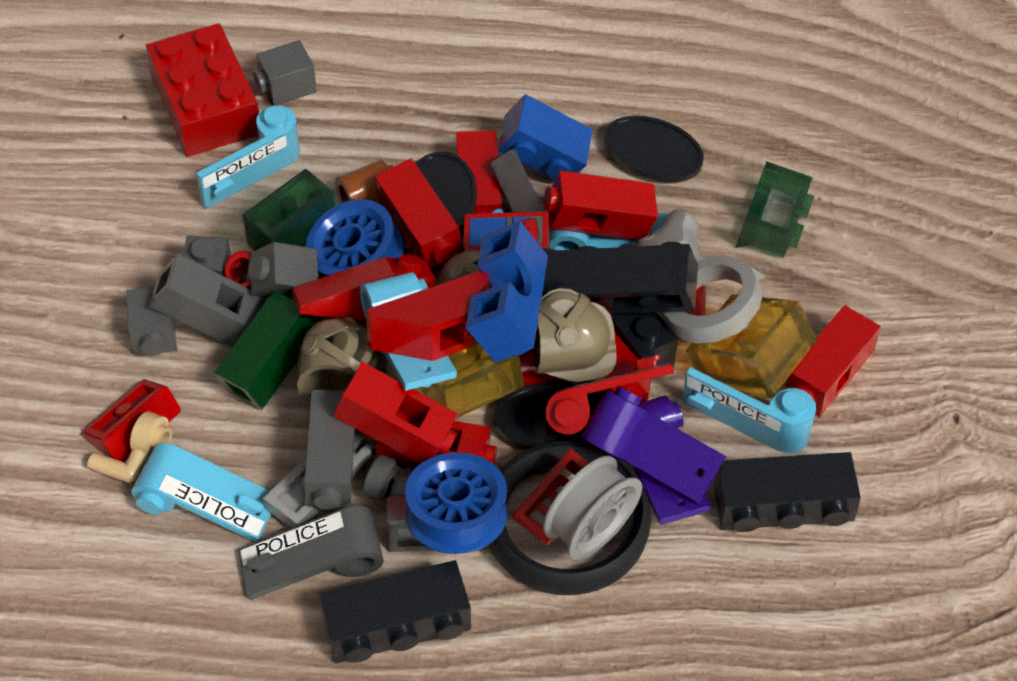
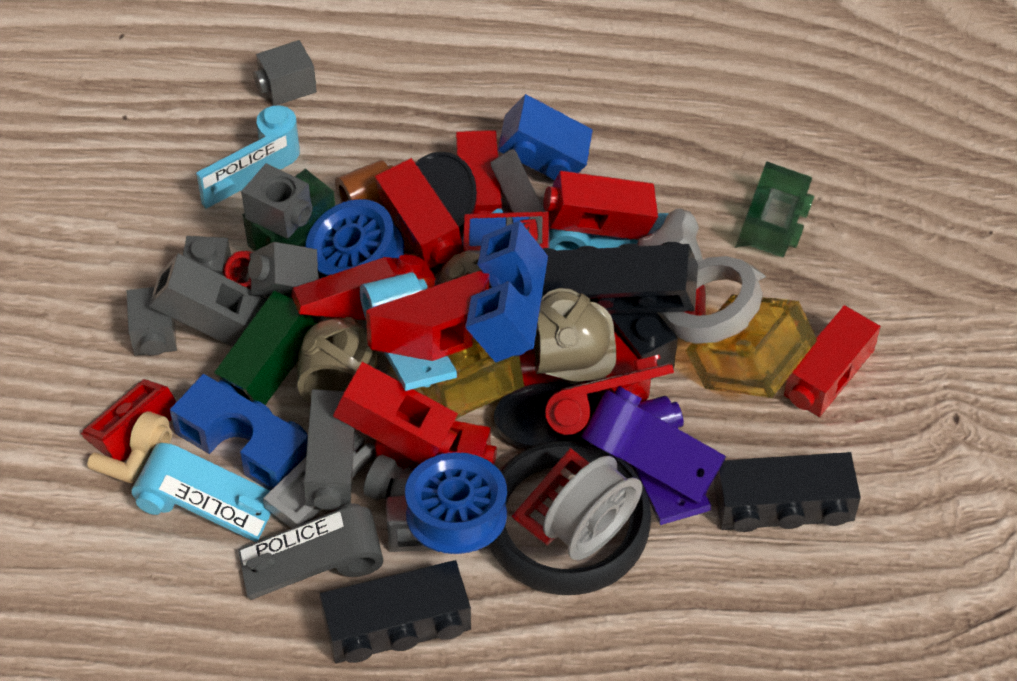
(203, 89): red brick -> none
(216, 412): none -> blue arch
(277, 201): none -> dark grey brick
(653, 148): black piece -> none
(780, 425): medium azure door -> none

